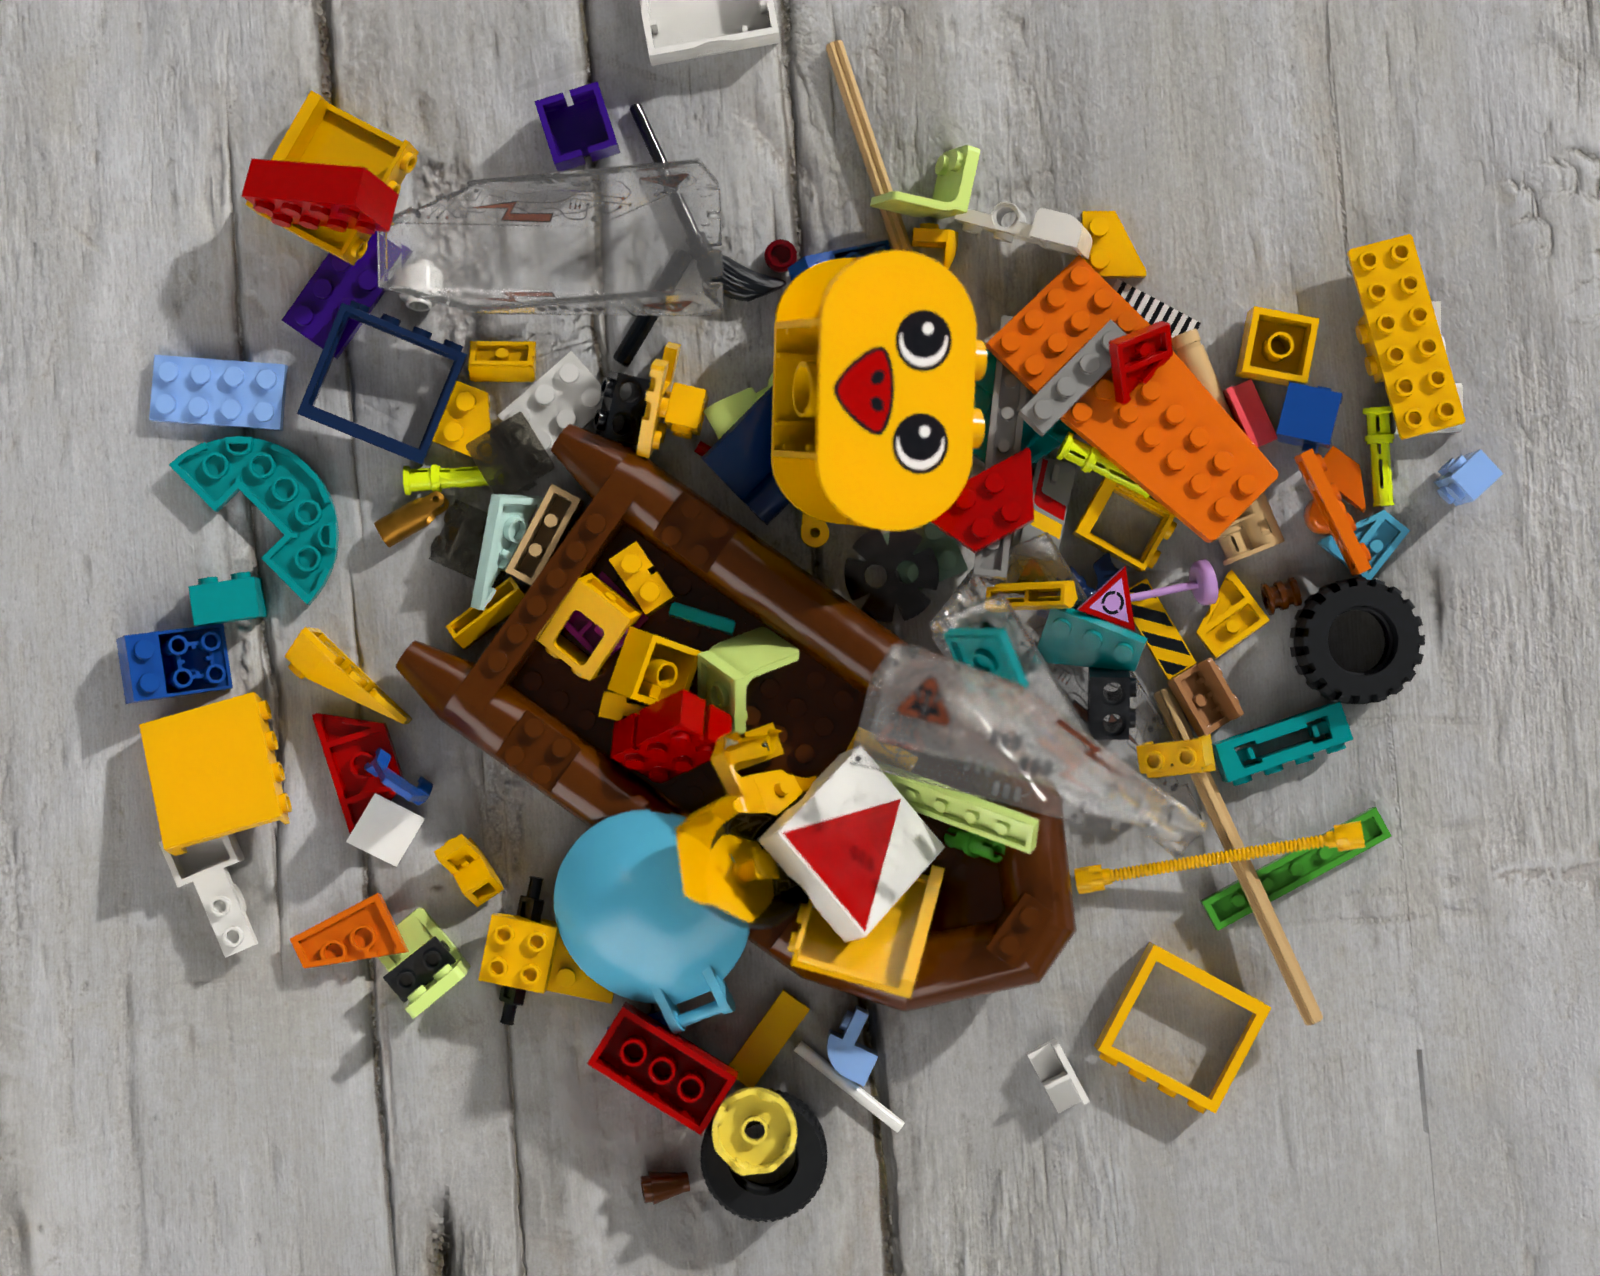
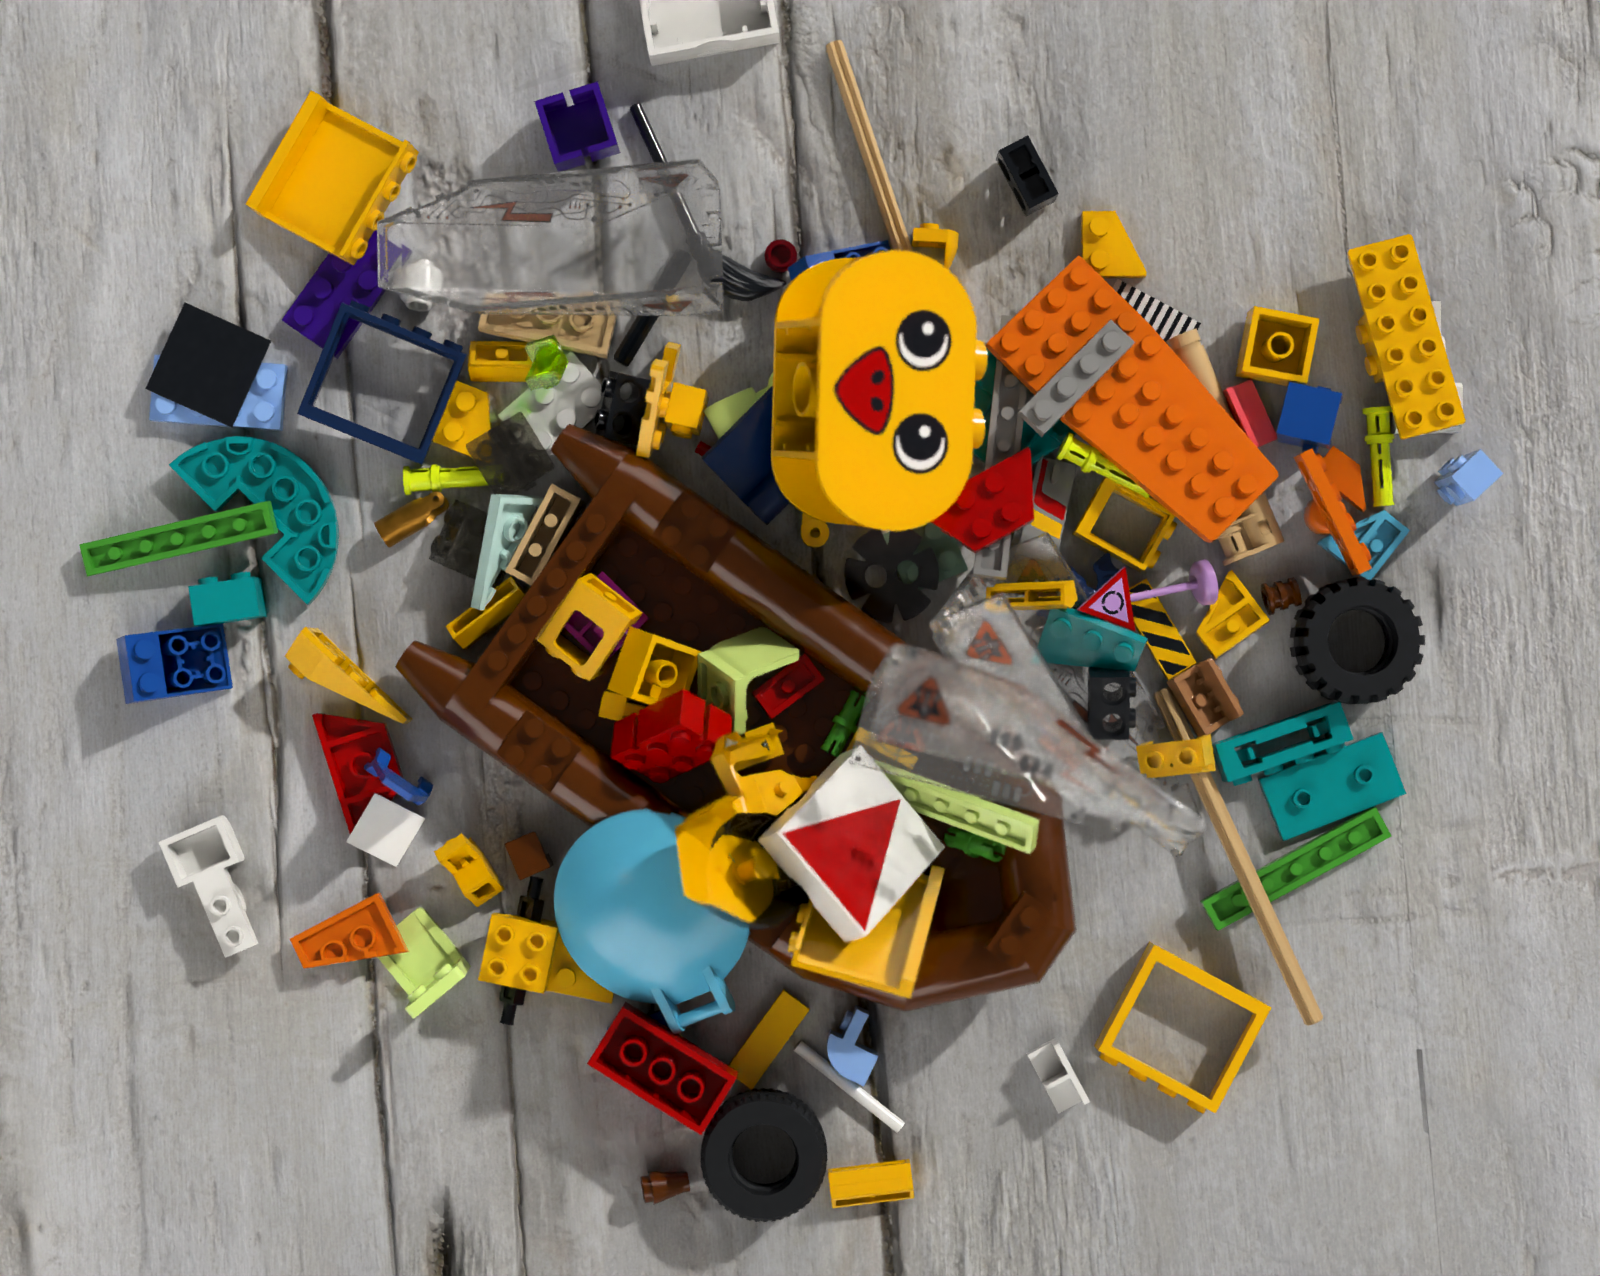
(179, 538): none -> bright green plate
(208, 364): none -> black sticker
(214, 771): yellow panel -> none
(320, 195): red brick -> none
(419, 968): black hinge -> none
(528, 855): none -> reddish brown panel
(547, 363): none -> clear neon green bracket
(574, 333): none -> tan wing
(647, 589): yellow piece -> none
(702, 618): teal tile -> none
(761, 1154): light yellow plate -> none
(788, 686): none -> red plate
(844, 724): none -> bright green pin
(871, 1183): none -> yellow piece
(951, 193): yellowish green piece -> none
(986, 650): teal plate -> none
(1026, 175): none -> black brick
(1049, 229): white plate -> none
(1138, 357): red wing -> none
(1332, 786): none -> teal plate
(1344, 837): yellow hose -> none

